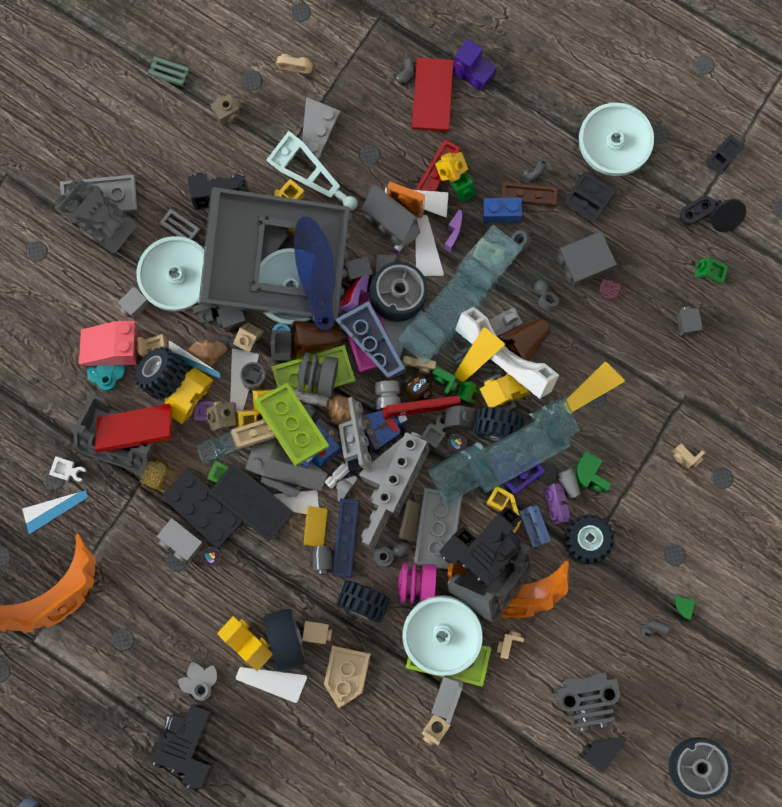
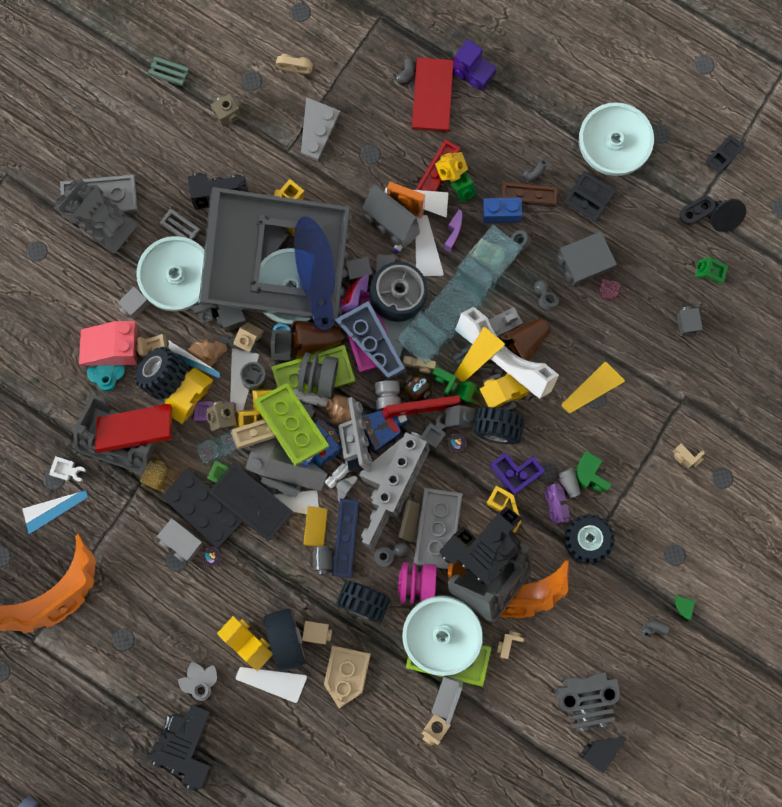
(287, 150): light aqua plate -> none
(508, 456): clear light blue bracket -> none
(535, 526): medium blue hinge -> none
(684, 764): light grey wheel -> none

